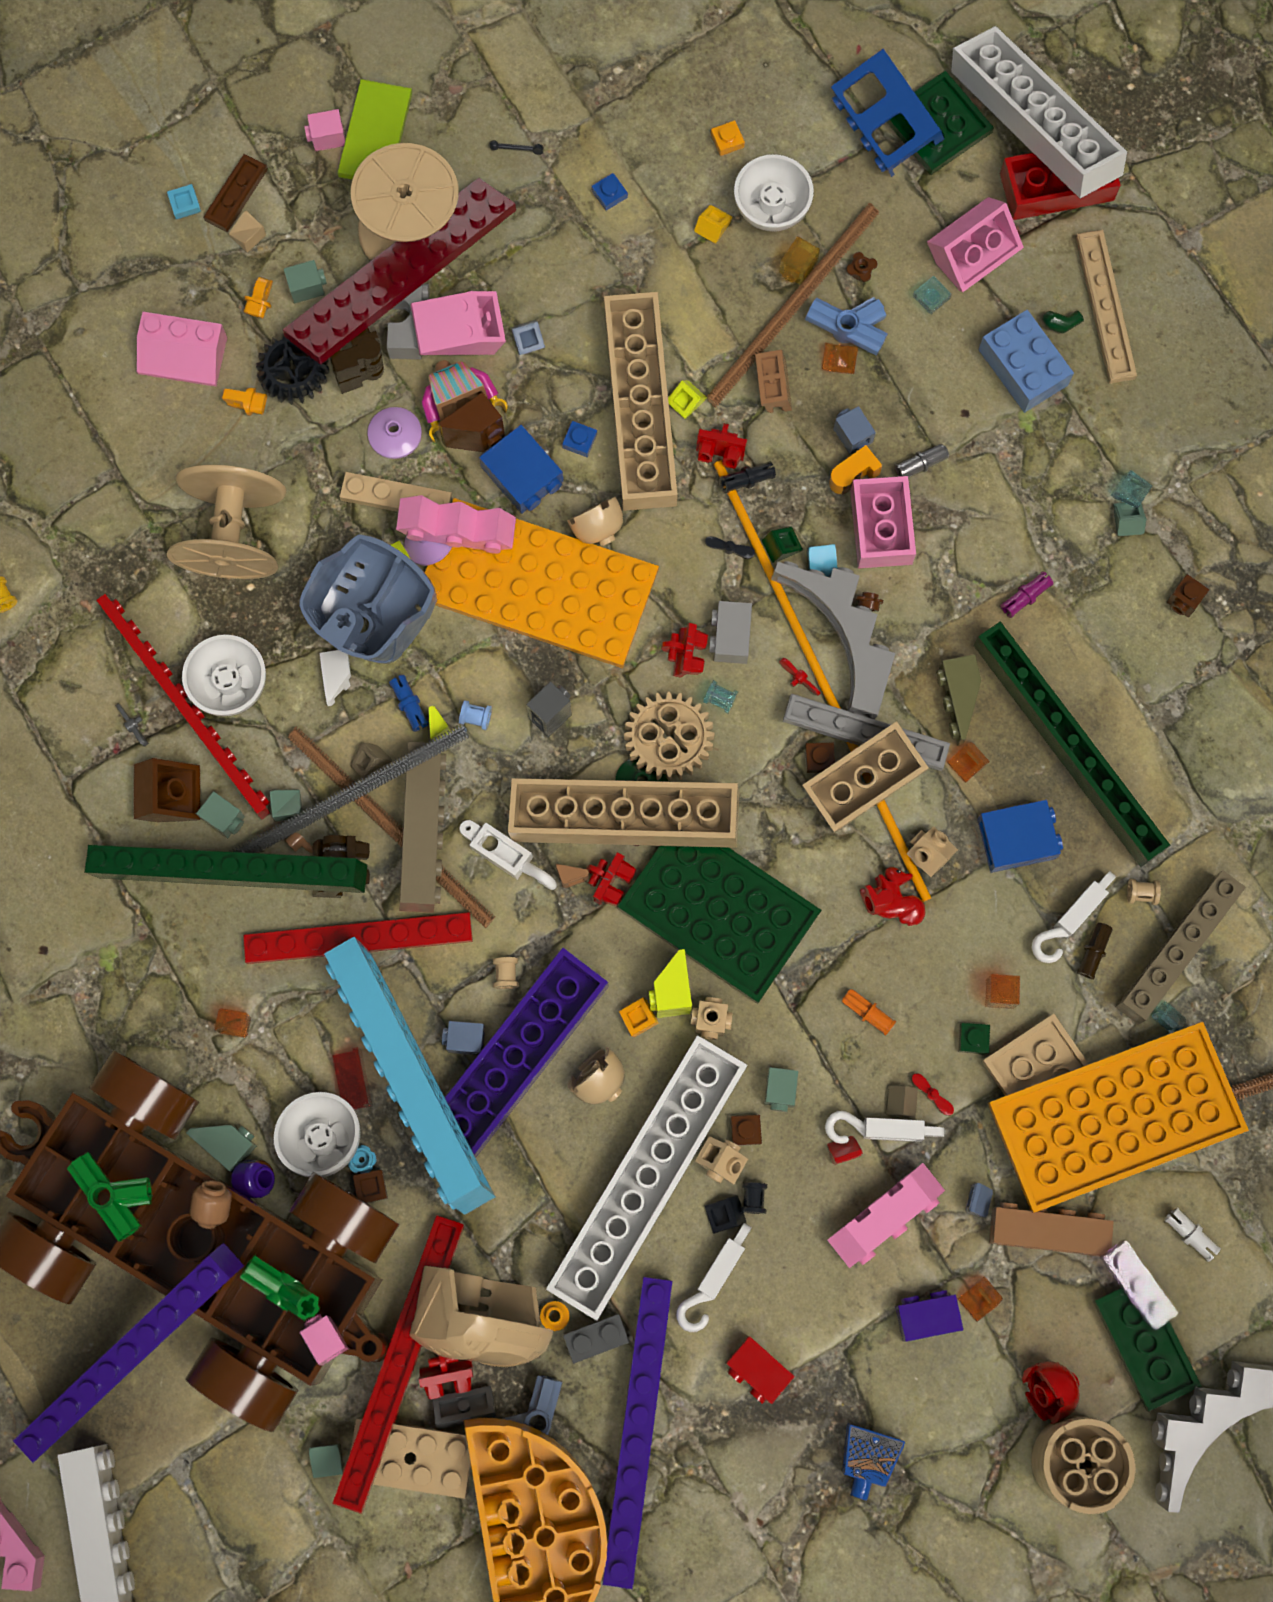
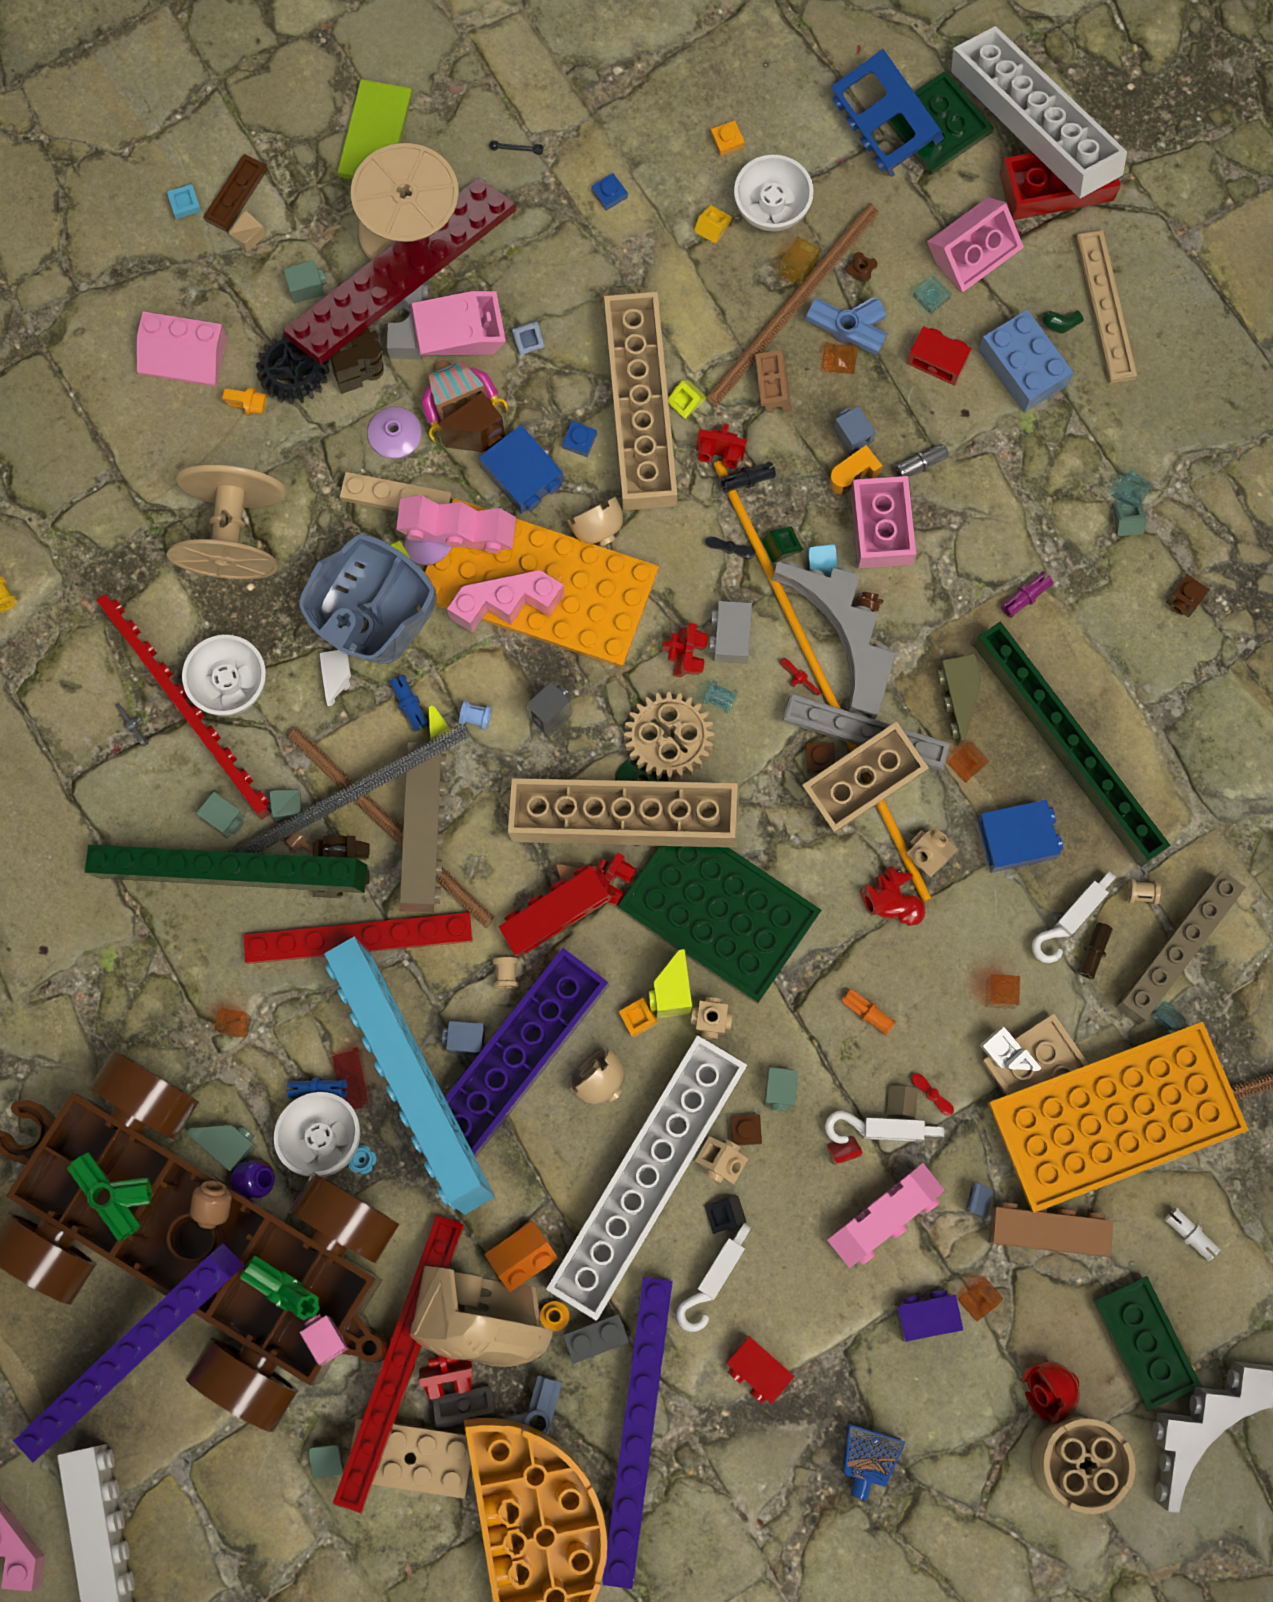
(166, 791): reddish brown slope -> none
(258, 302): light orange piece -> none
(317, 1085): none -> blue pin
(325, 130): bright pink brick -> none
(369, 759): dark tan slope -> none
(370, 1186): reddish brown plate -> none
(505, 598): none -> bright pink brick
(508, 854): white piece -> none
(521, 1256): none -> orange brick
(556, 910): none -> red brick
(754, 1198): black bush -> none
(939, 355): none -> red brick
(974, 1038): dark green plate -> none
(1007, 1053): none -> white slope
(1139, 1285): plate -> none

